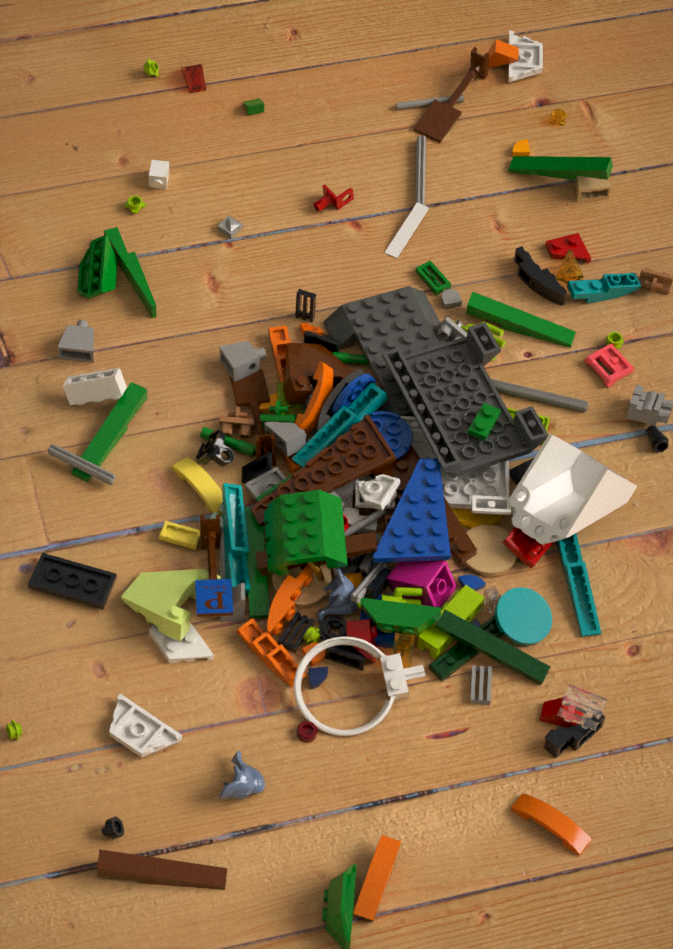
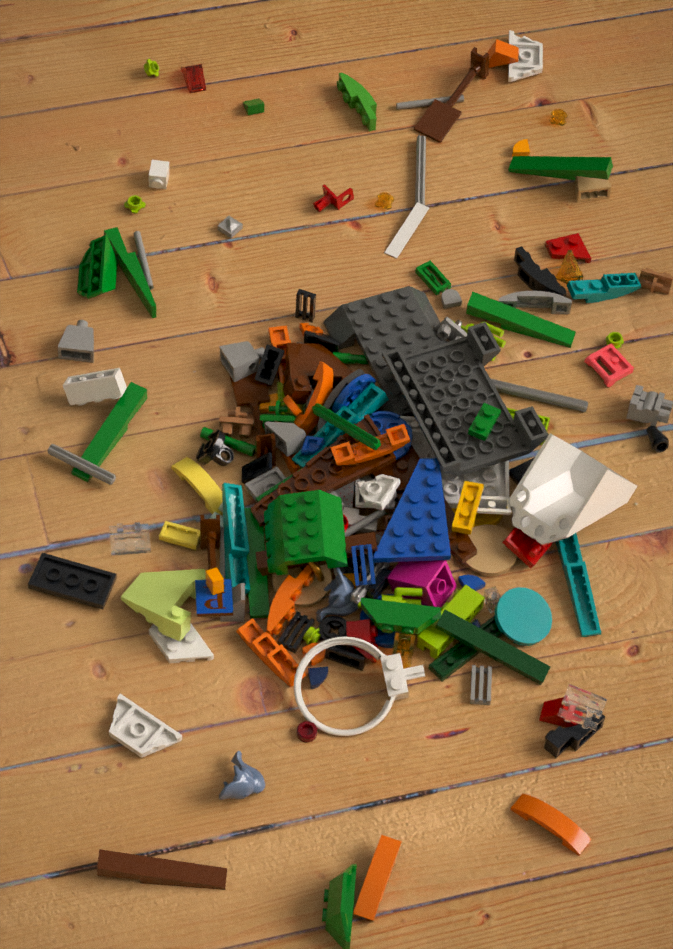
(13, 730): lime plate -> none
(113, 828): black tile -> none
(129, 543): none -> clear plate
(143, 260): none -> light grey piece
(214, 581): none -> light orange piece
(269, 364): none -> black slope
(292, 405): none -> orange tile
(312, 445): none -> blue tile
(346, 426): none -> green axle
(355, 564): none -> blue tile
(356, 453): none -> orange slope
(358, 97): none -> bright green slope
(384, 200): none -> clear yellow plate
(467, 507): none -> yellow plate
(538, 299): none -> light grey slope

